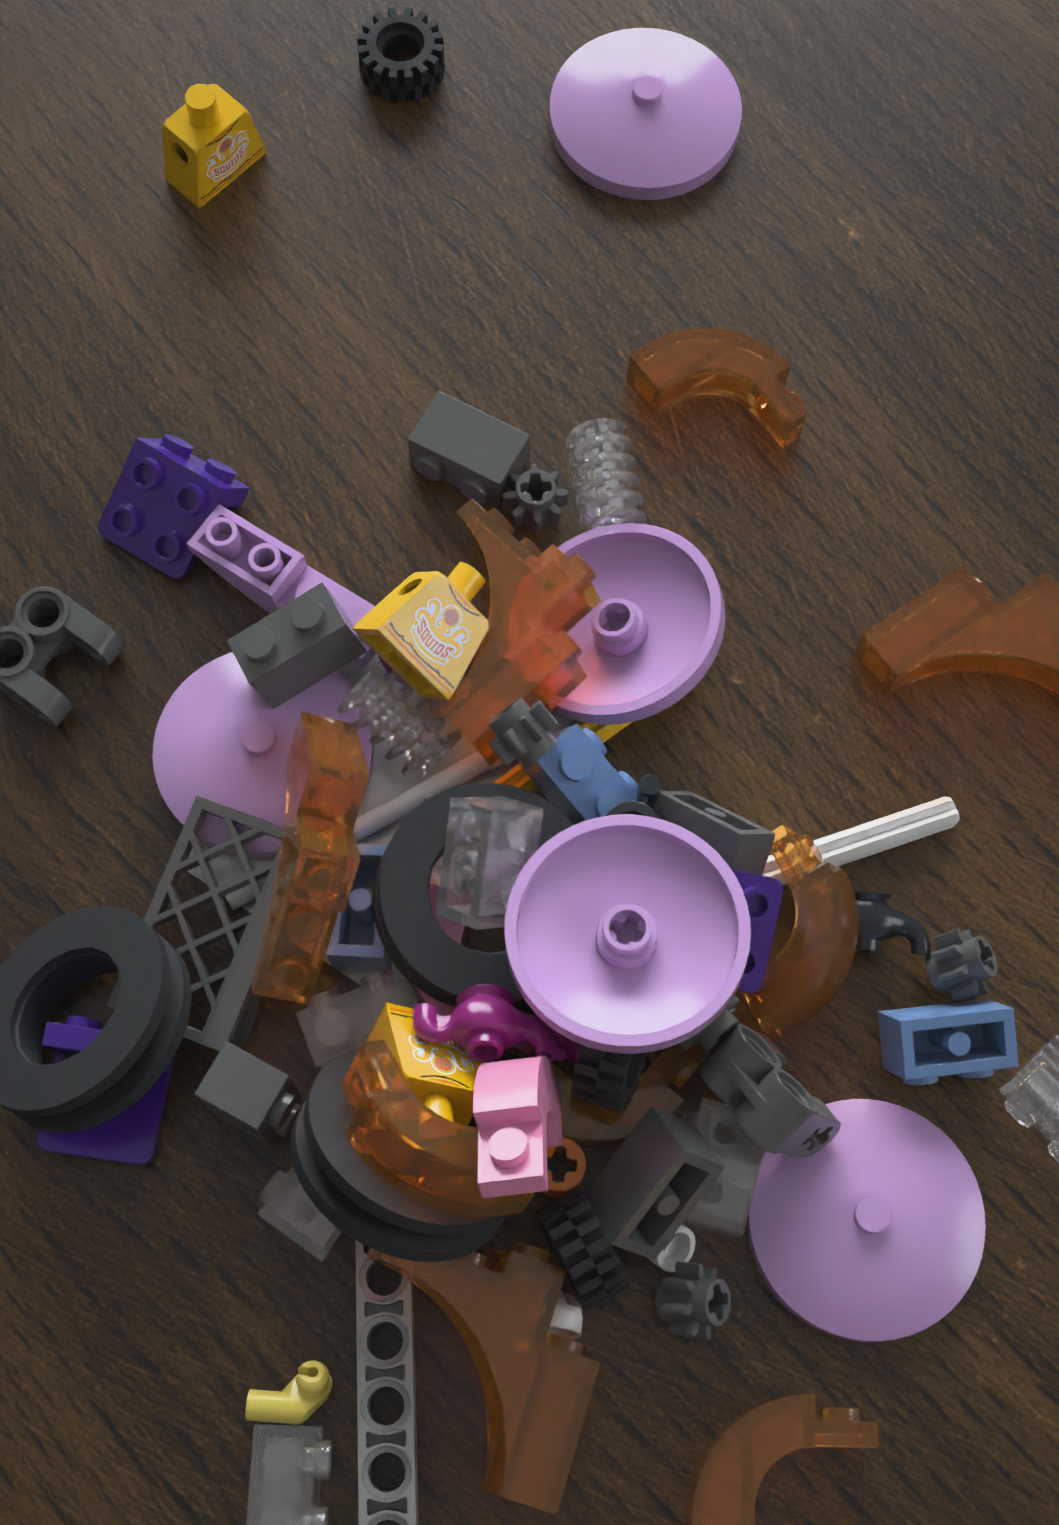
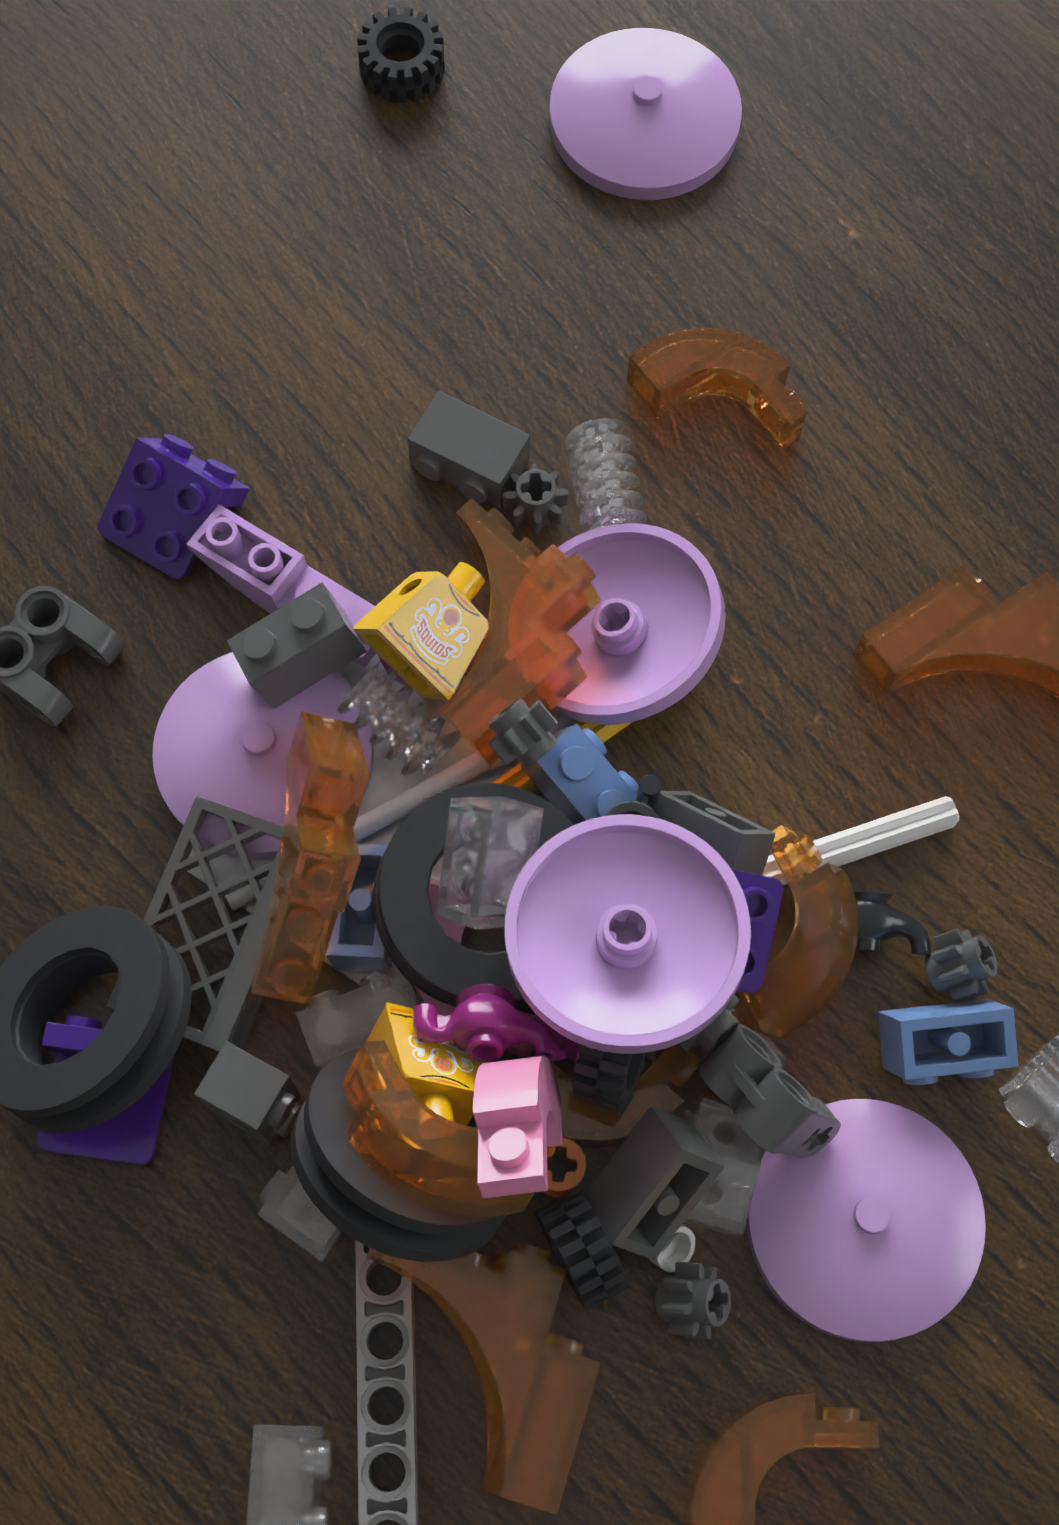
(208, 143): yellow torso -> none
(296, 1401): light yellow arm -> none
(567, 1317): white hinge -> none

